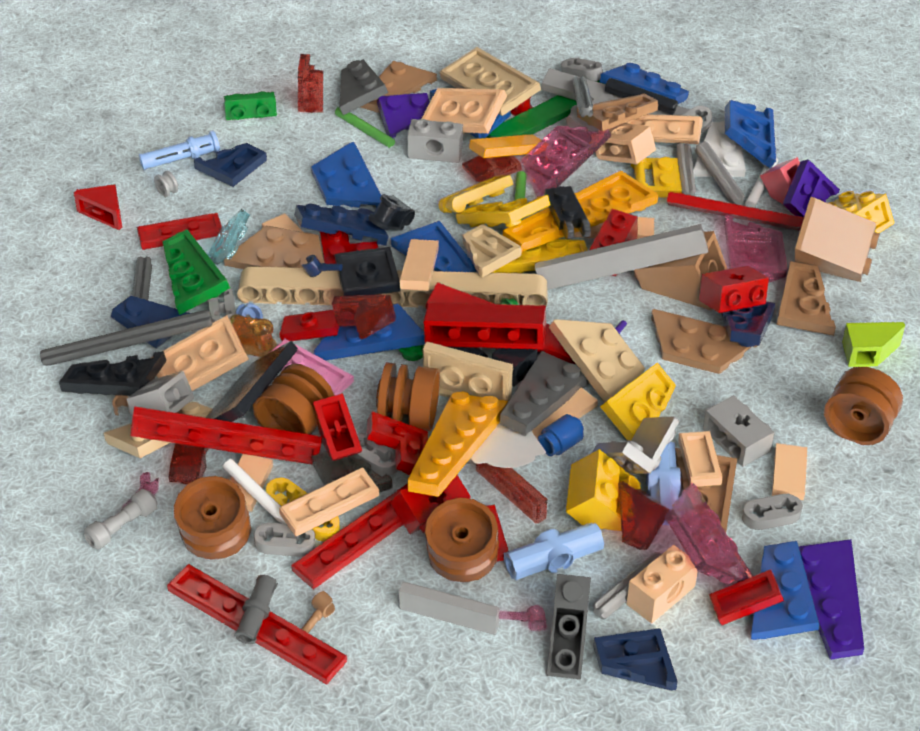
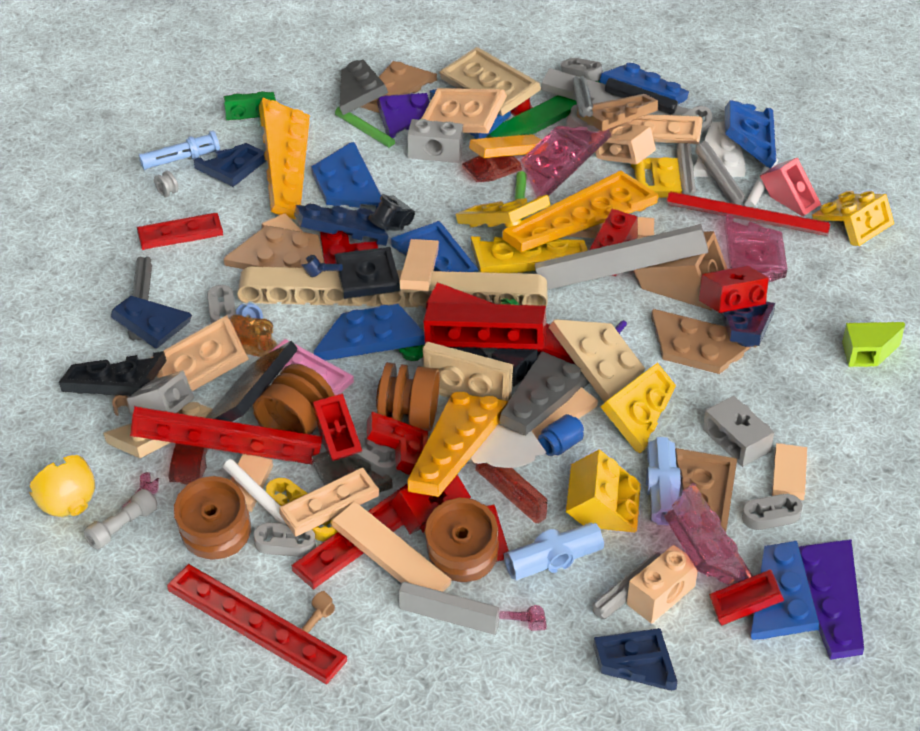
(64, 488): none -> yellow cylinder
(100, 204): red slope -> none
(126, 338): dark grey axle -> none
(192, 272): green wing -> none
(226, 240): clear light blue plate -> none
(256, 609): dark grey pin -> none
(286, 154): none -> light orange wing
(309, 326): red plate -> none
(310, 86): clear red bracket -> none
(365, 312): clear red slope -> none
(388, 549): none -> light nougat tile
(474, 194): yellow plate -> none
(489, 249): tan wing -> none
(567, 211): black hinge -> none
(568, 626): dark grey slope -> none
(639, 515): clear red slope -> none
(644, 450): light grey bracket -> none
(700, 458): light nougat tile -> none
(804, 301): medium nougat wing -> none
(808, 183): dark purple wing -> none
(836, 241): slope -> none
(863, 405): dark orange wheel -> none

